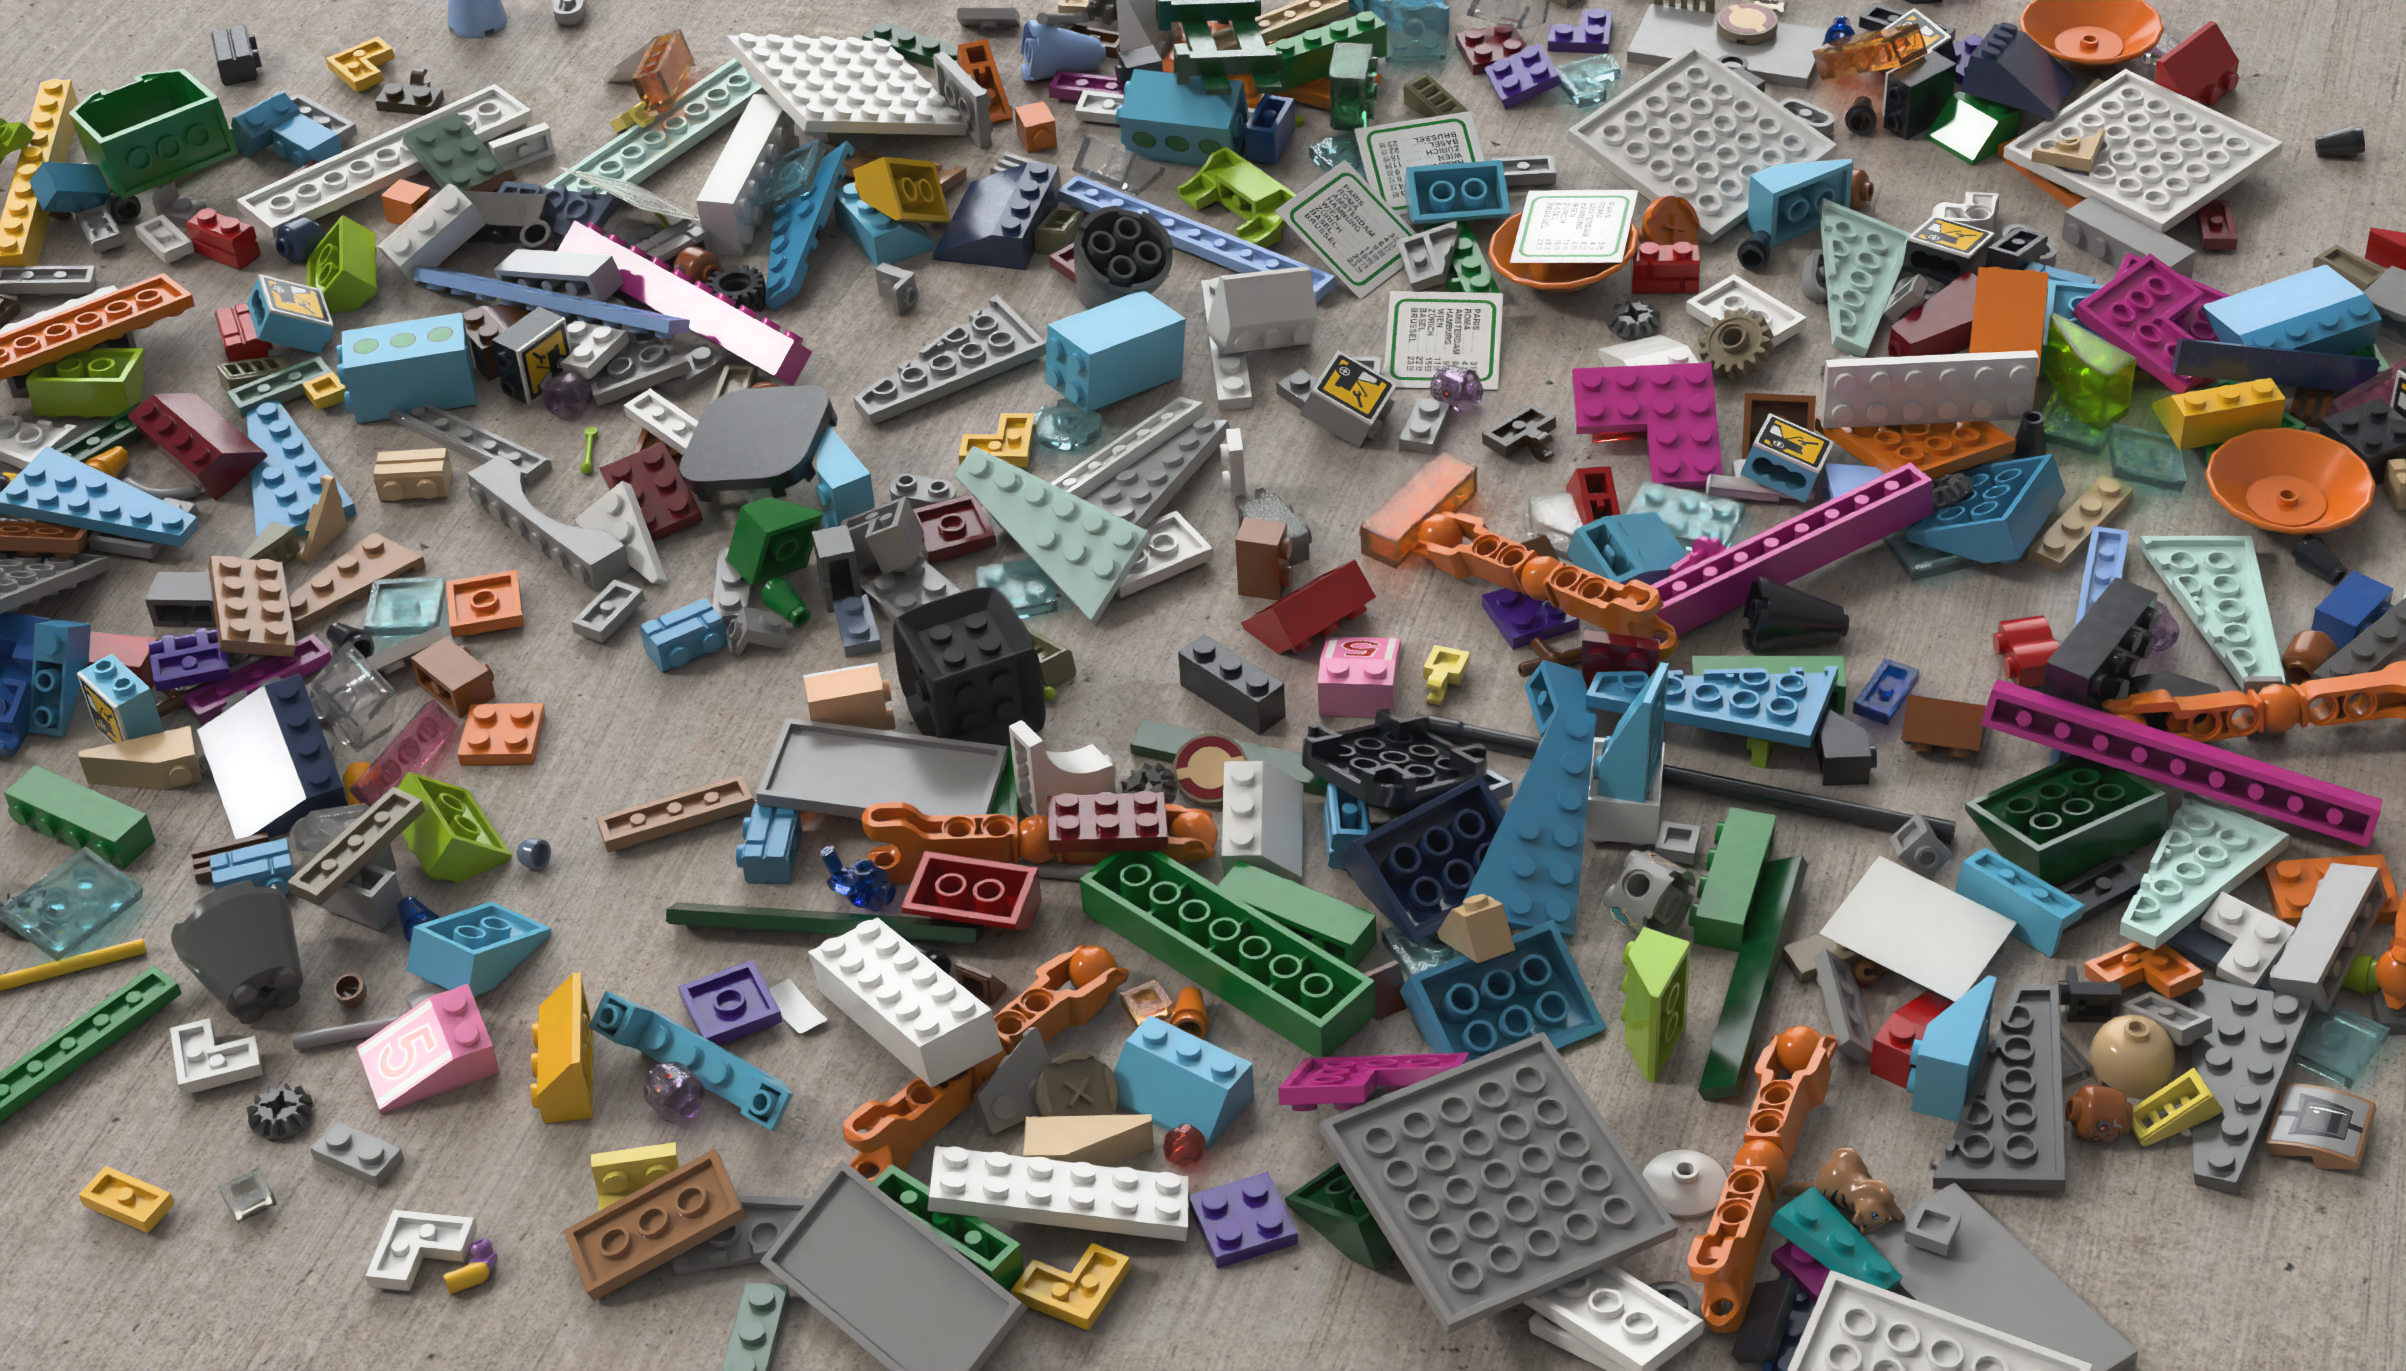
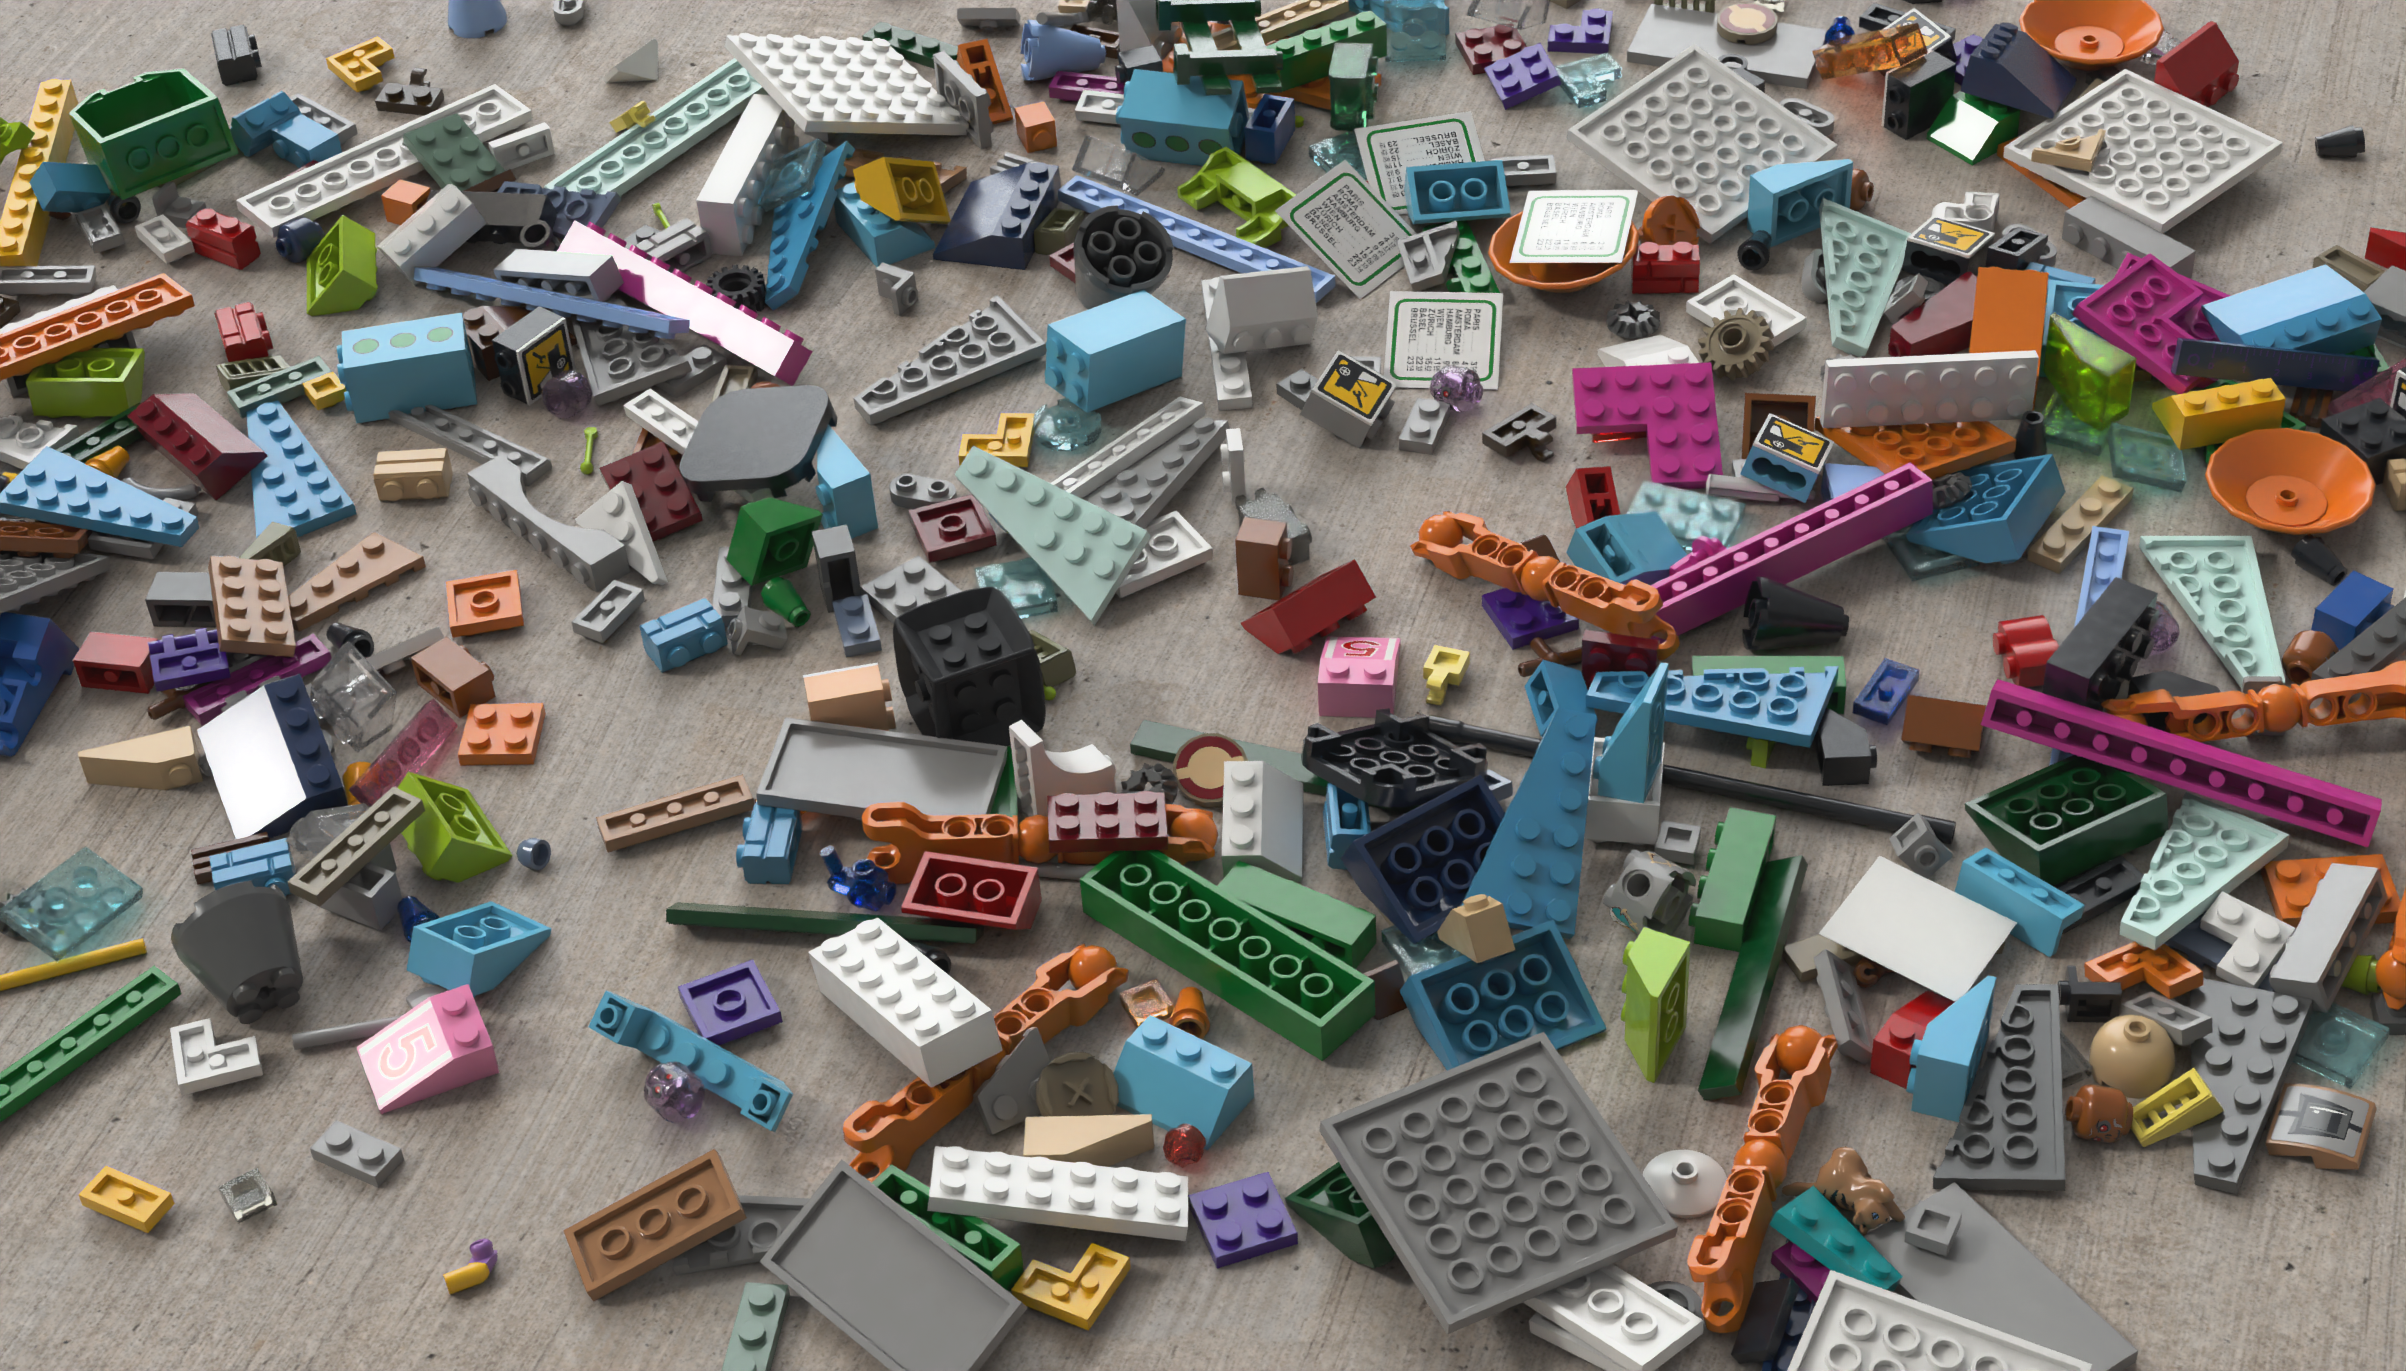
(58, 656): dark azure slope -> none
(79, 816): brick -> none
(119, 701): medium azure piece -> none
(289, 1120): dark grey gear -> none
(290, 314): piece -> none
(324, 522): tan tile -> none
(352, 984): reddish brown hinge -> none
(405, 606): clear light blue plate -> none
(414, 1237): white plate -> none
(564, 1055): yellow slope -> none
(592, 347): white plate -> none
(629, 1170): light yellow bracket -> none
(634, 195): white sticker -> none
(663, 71): clear orange brick -> none
(697, 264): dark orange head -> none
(795, 1007): white sticker -> none
(886, 536): light grey brick -> none
(980, 983): reddish brown slope -> none
(1232, 684): black brick -> none
(1353, 1078): dark pink plate -> none
(1430, 98): olive slope -> none
(1439, 487): clear orange brick -> none
(1555, 518): clear slope -> none
(1861, 115): black cone -> none
(2216, 226): dark red plate -> none

